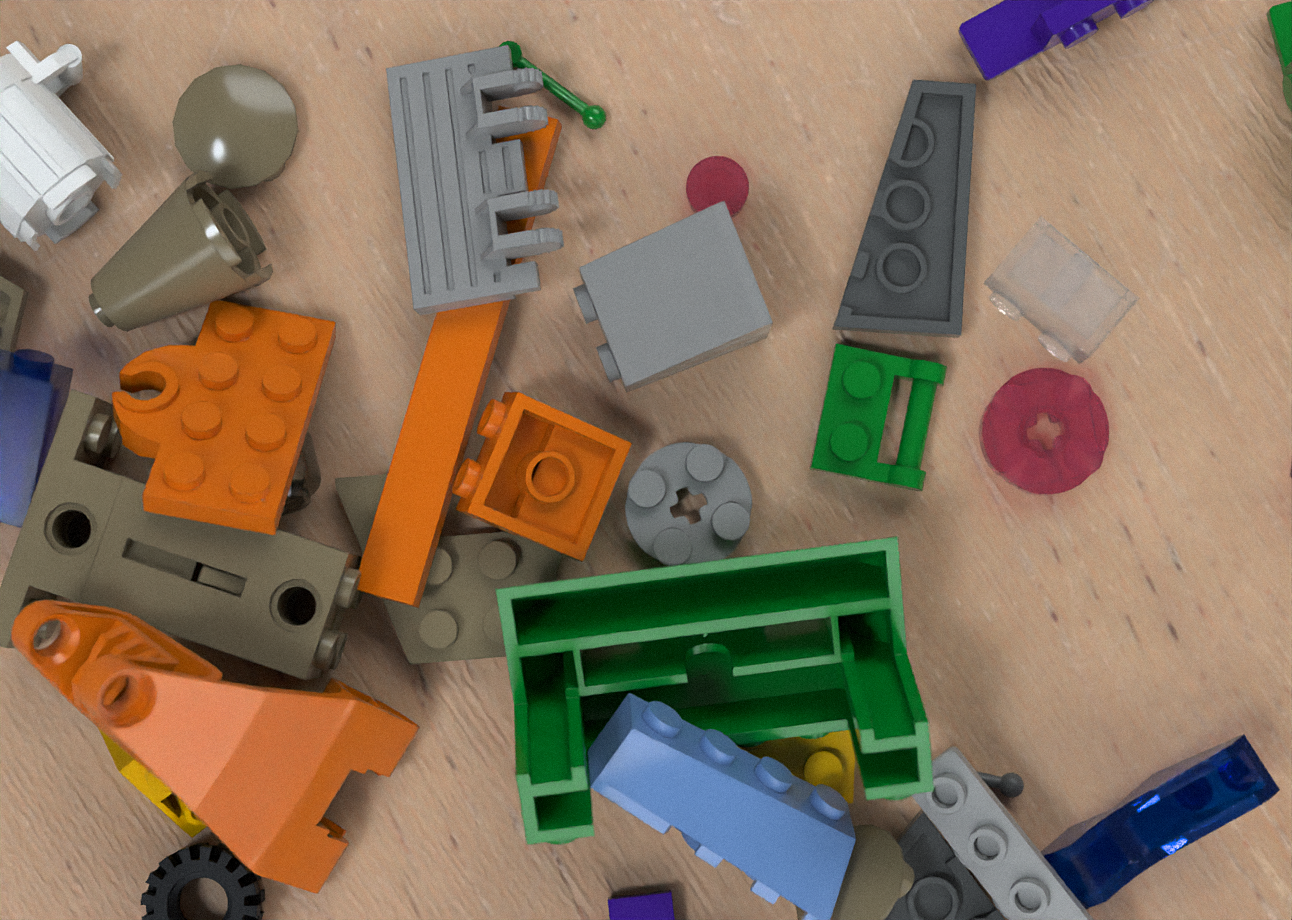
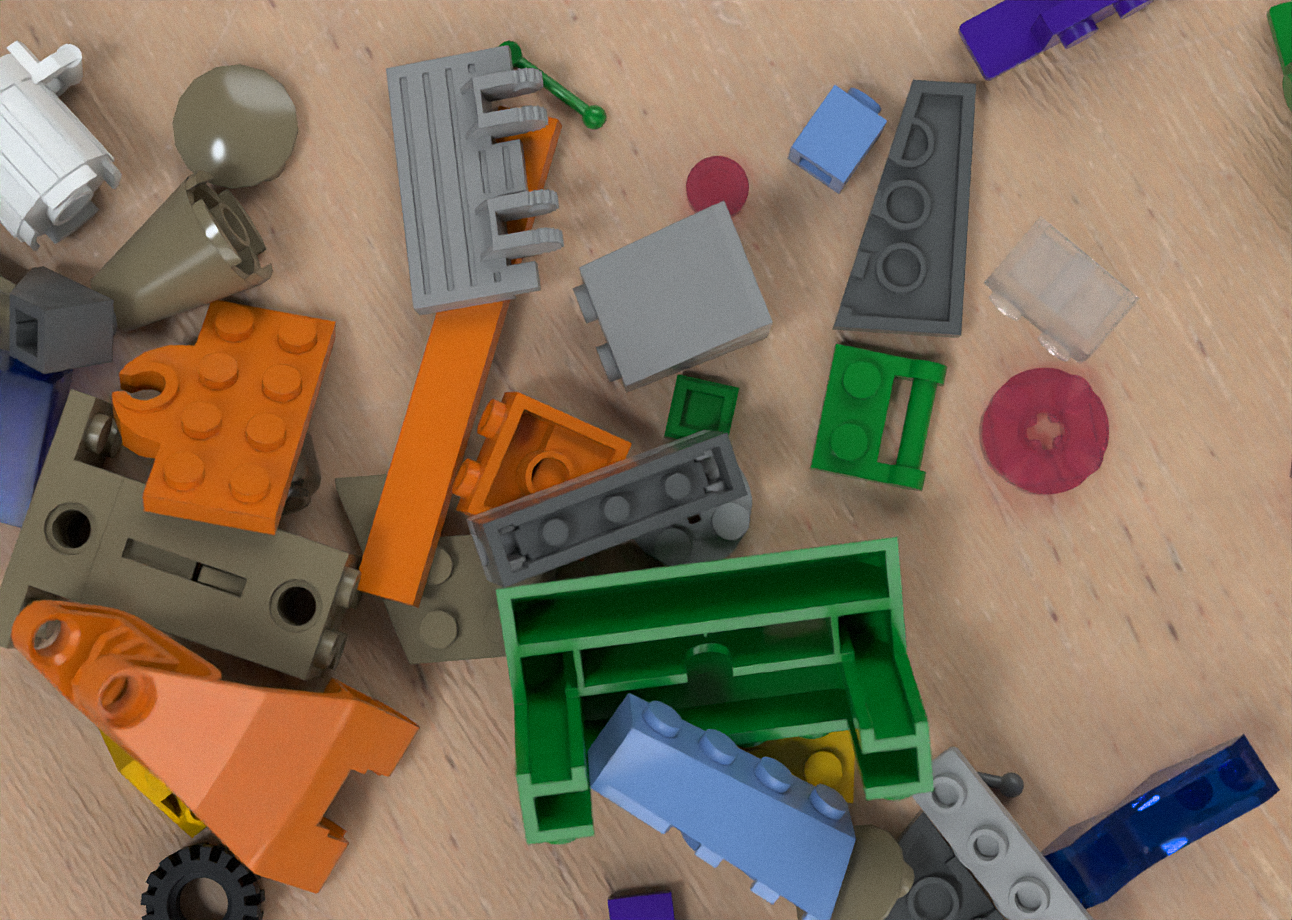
(59, 323): none -> dark grey slope
(606, 507): none -> dark grey piece
(700, 407): none -> green tile
(838, 137): none -> medium blue brick

